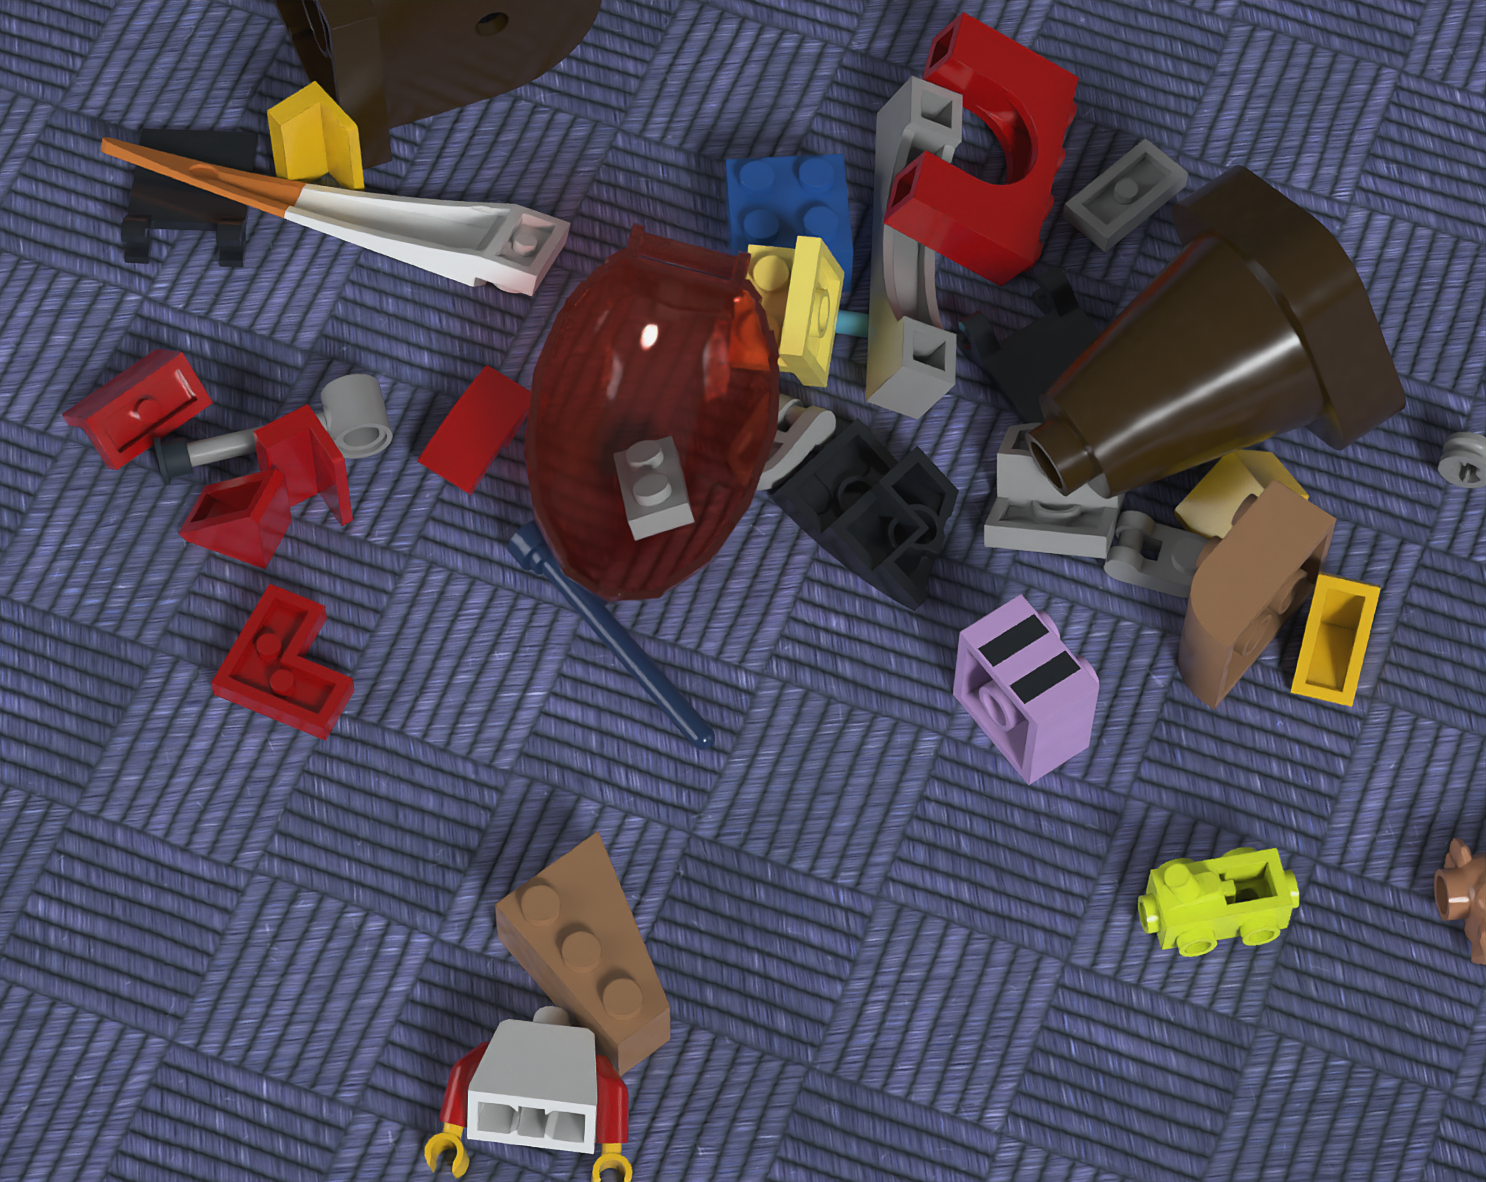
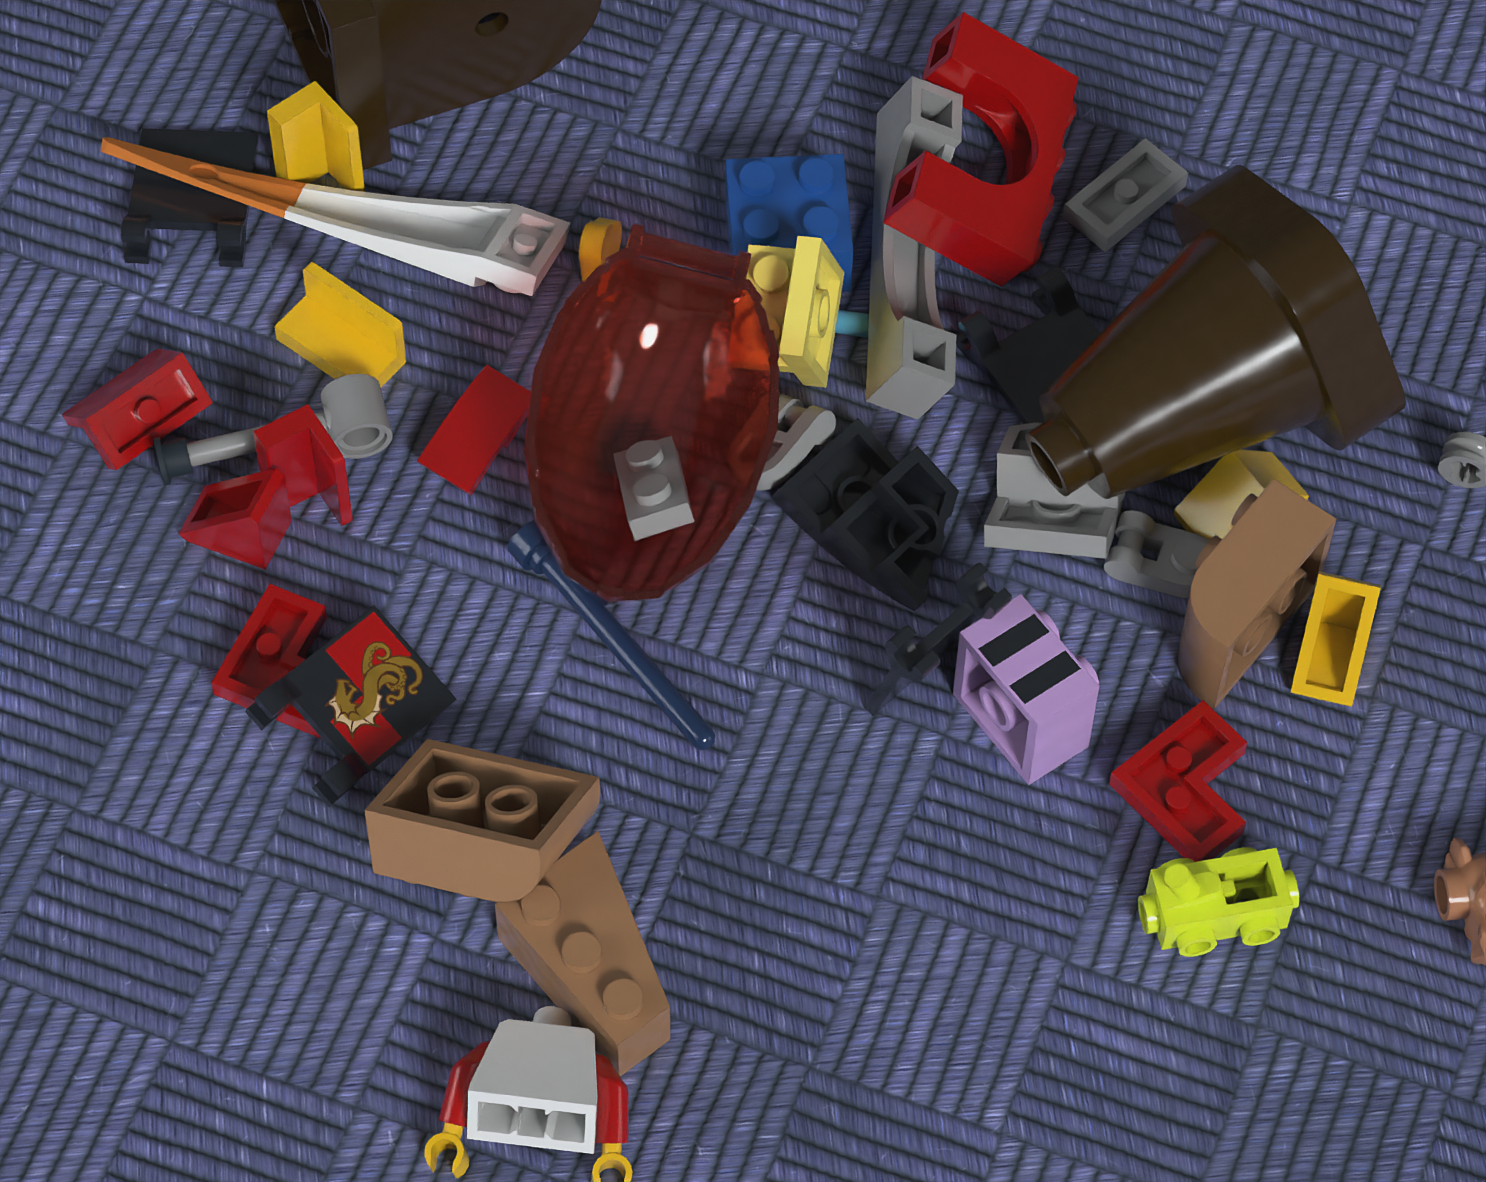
(342, 330): none -> yellow panel
(361, 697): none -> flag
(476, 821): none -> medium nougat brick
(597, 242): none -> yellow tile
(915, 662): none -> black flag
(1171, 781): none -> red plate

